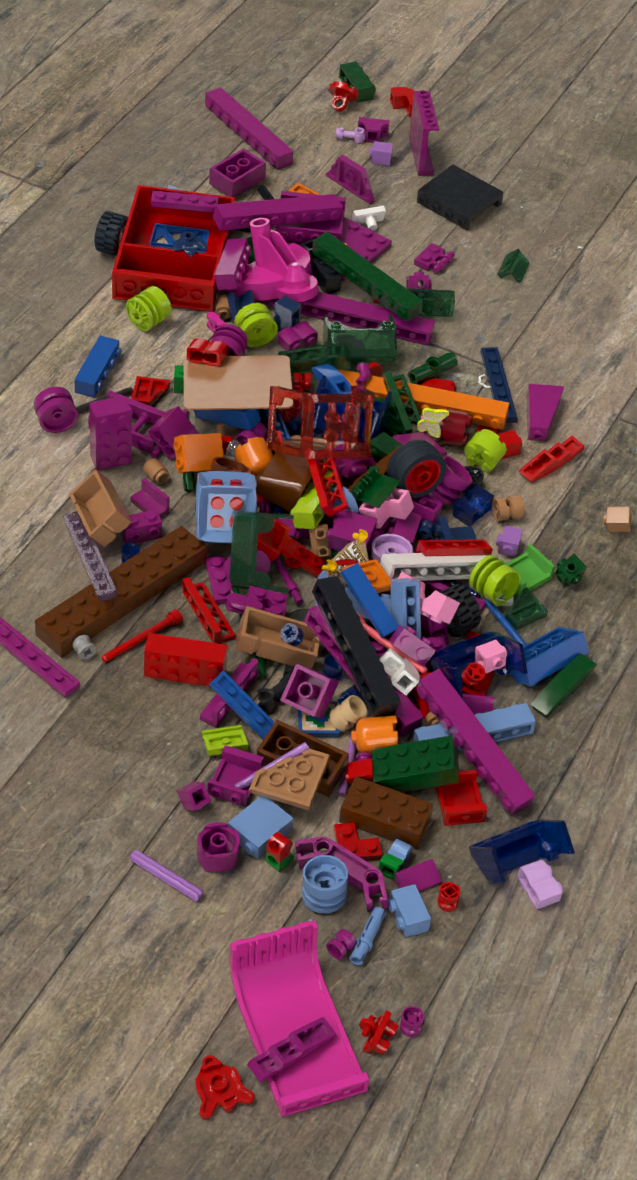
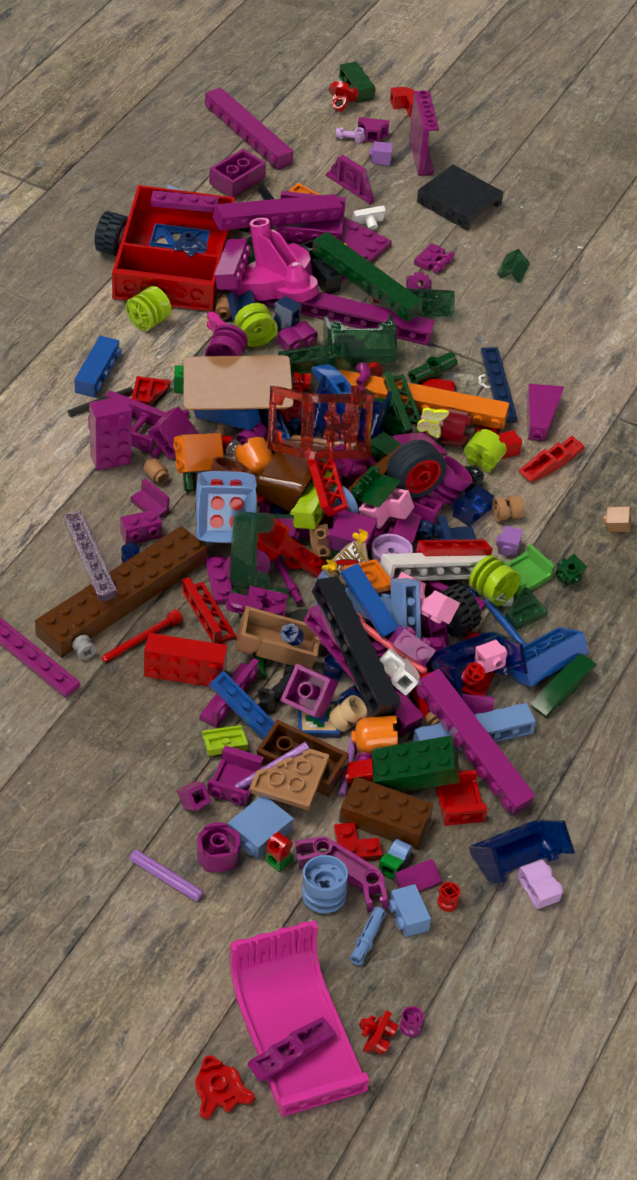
(55, 409): magenta wheel -> none
(100, 508): medium nougat piece -> none
(209, 352): red brick -> none
(339, 946): magenta wheel -> none

